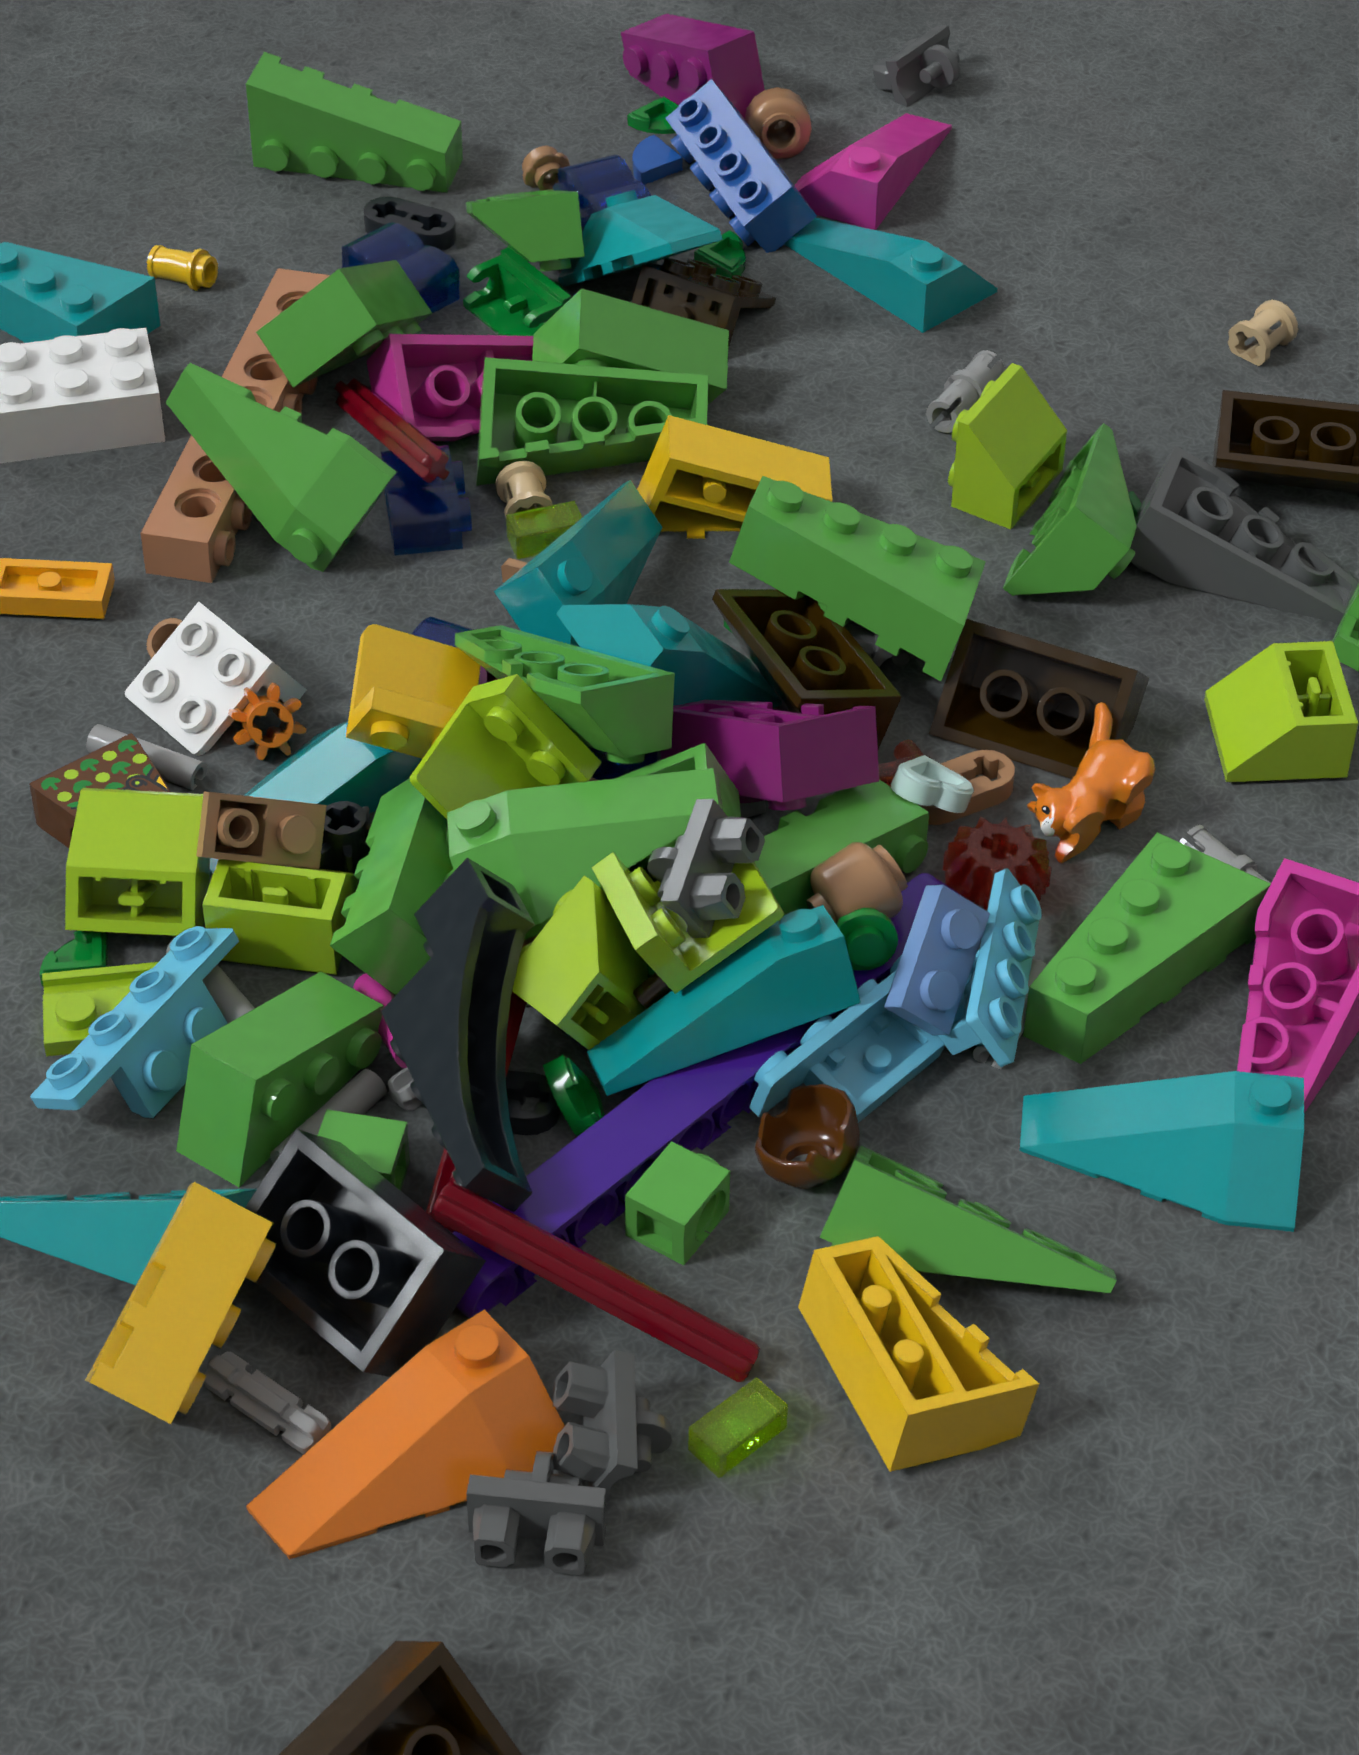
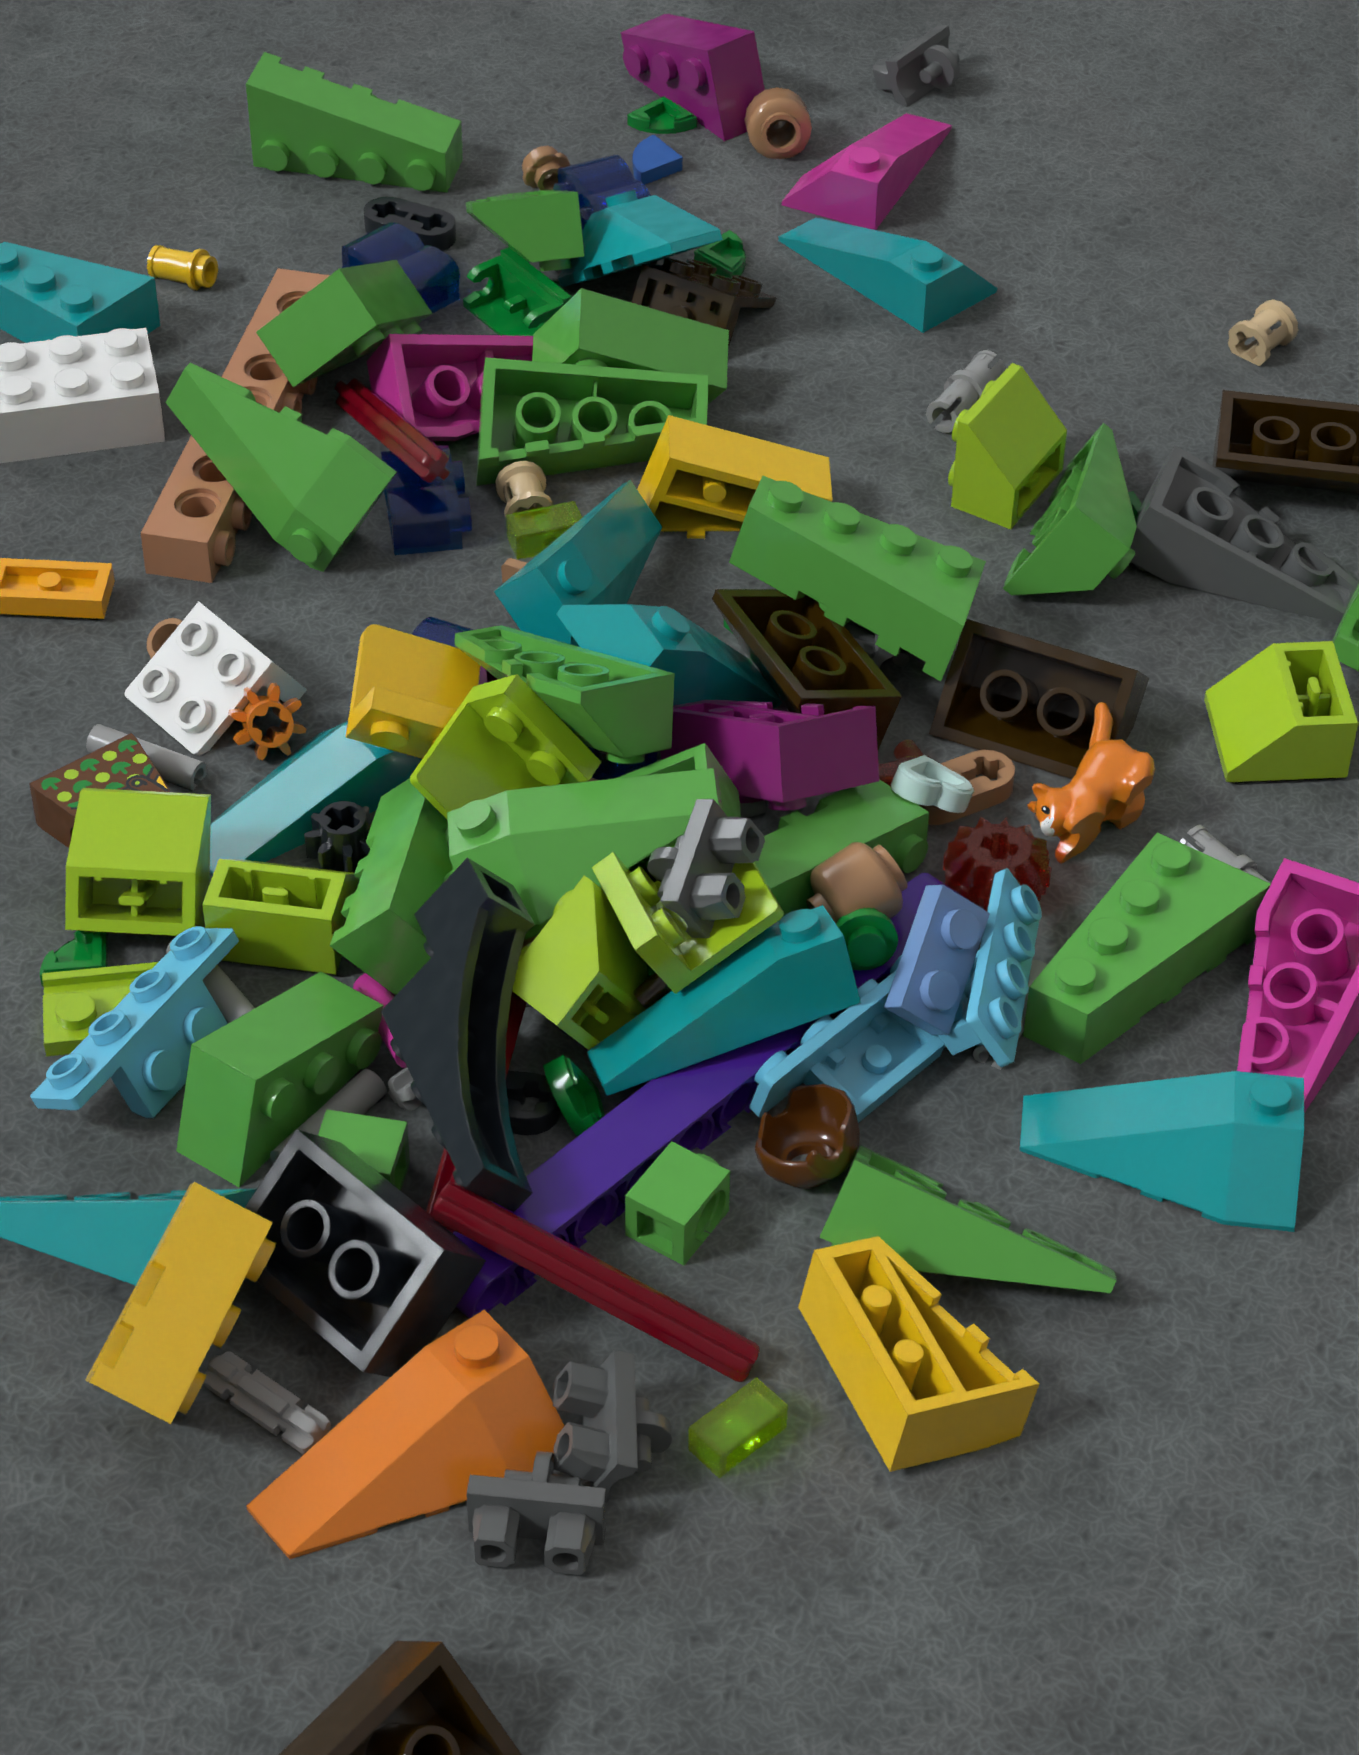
(261, 830): medium nougat slope -> none
(740, 169): blue brick -> none

